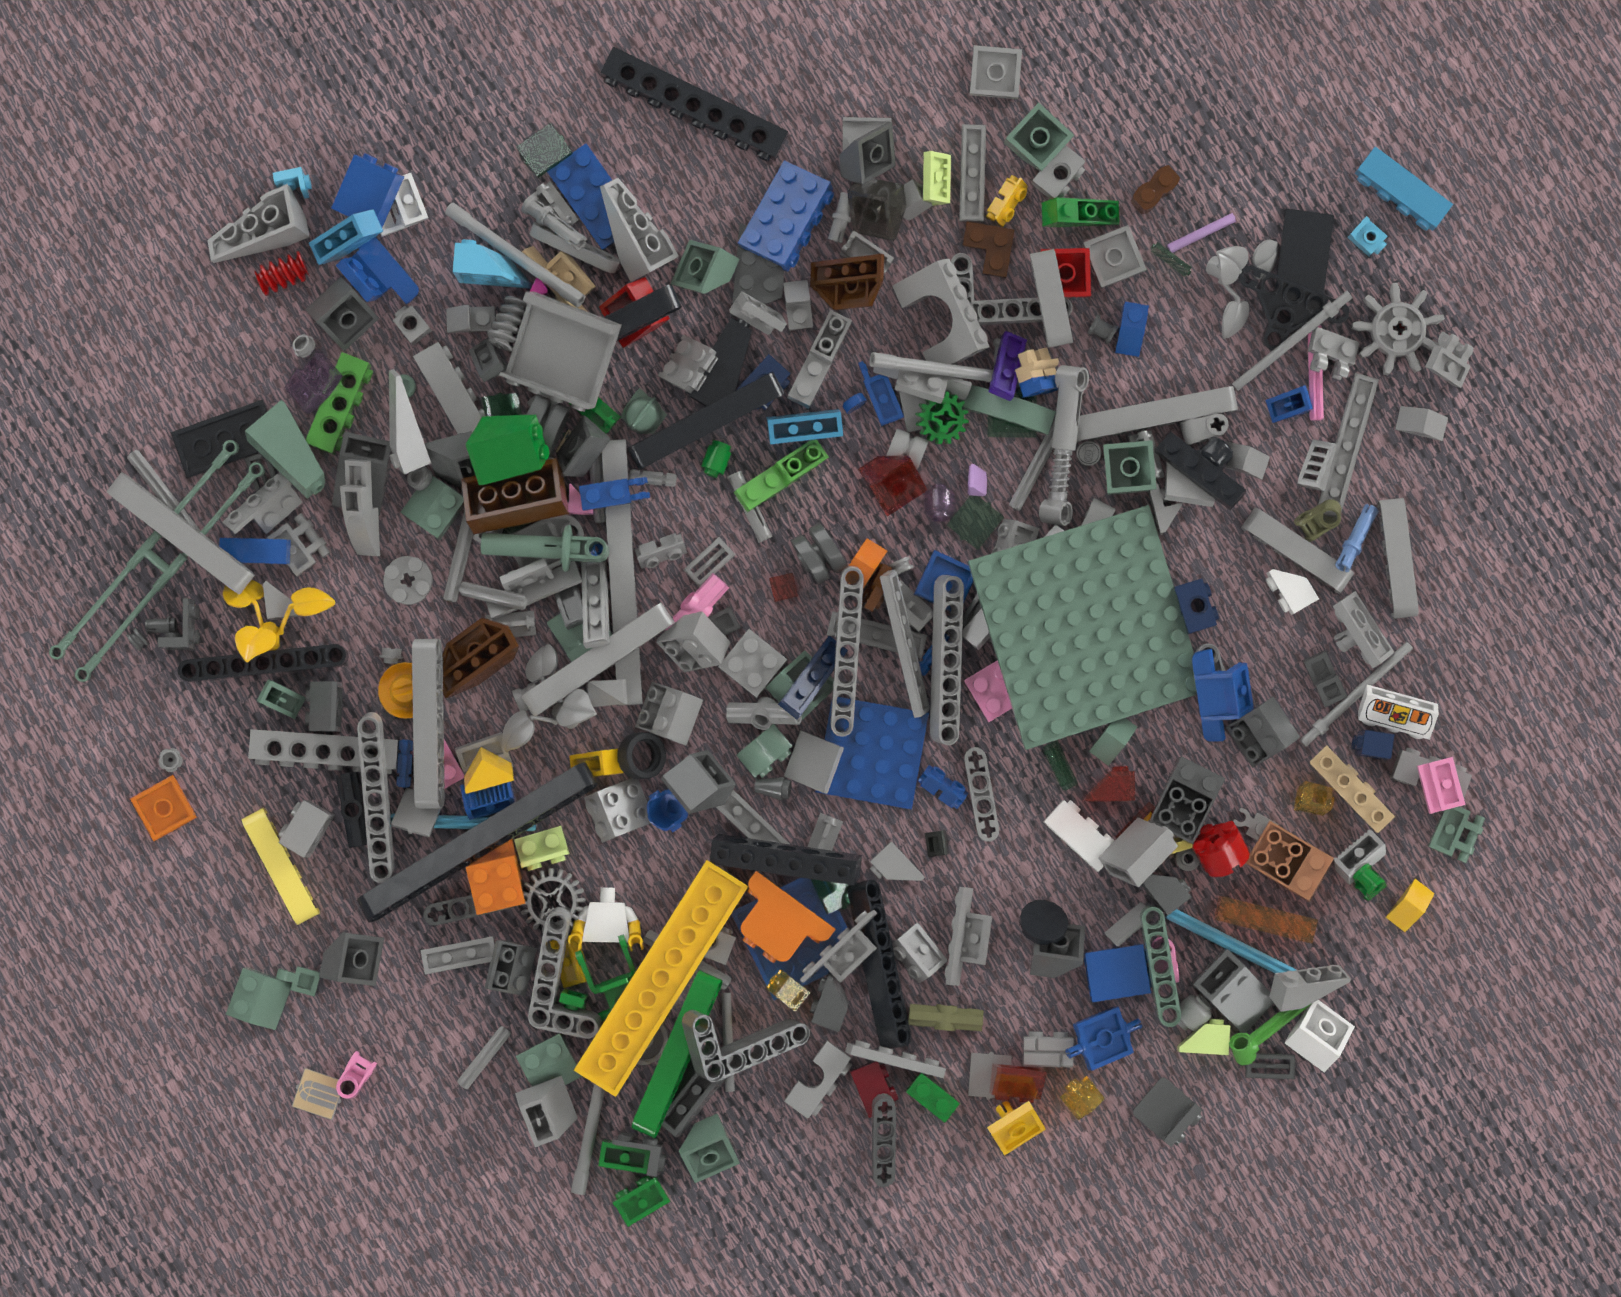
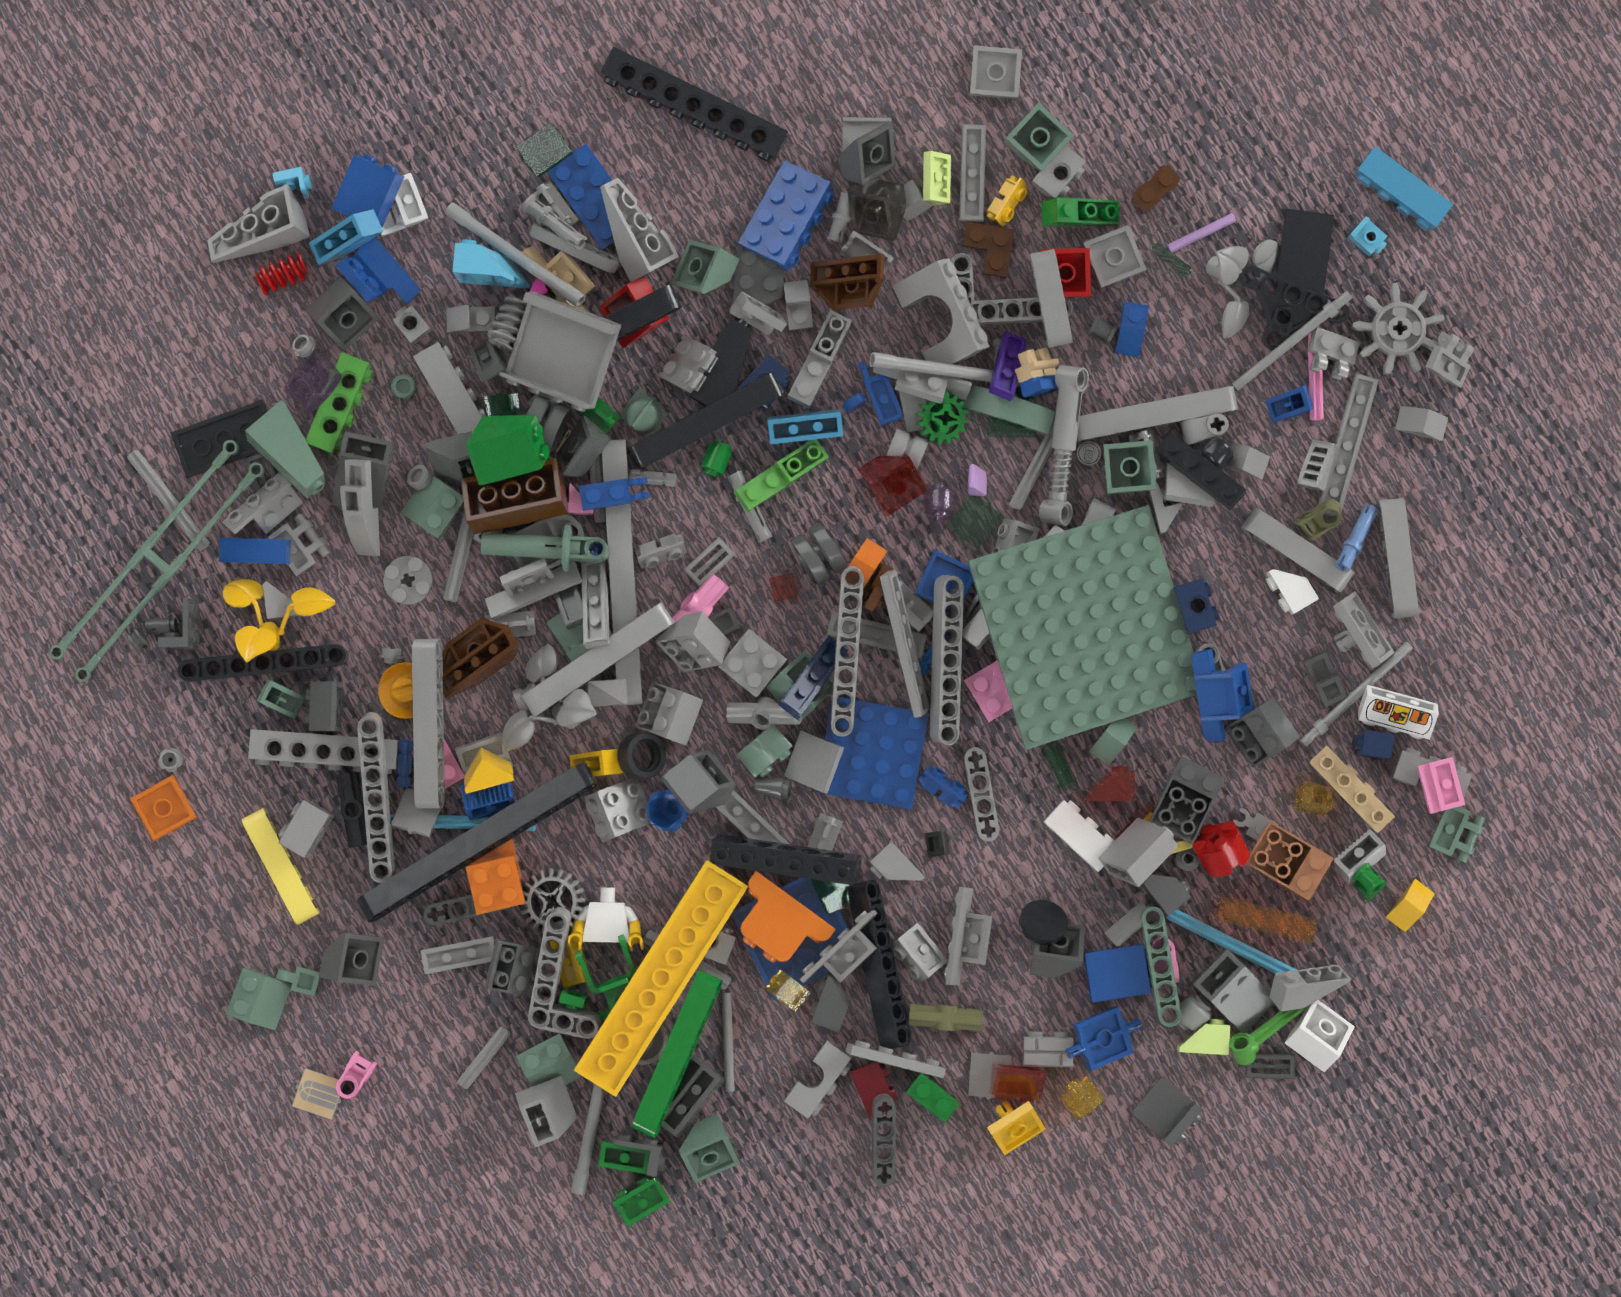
(180, 533): light grey beam -> none
(405, 437): light grey wedge -> none
(493, 595): light grey axle -> none
(542, 847): yellowish green bracket -> none
(739, 1049): dark grey beam -> none
(901, 565): light grey bush -> none

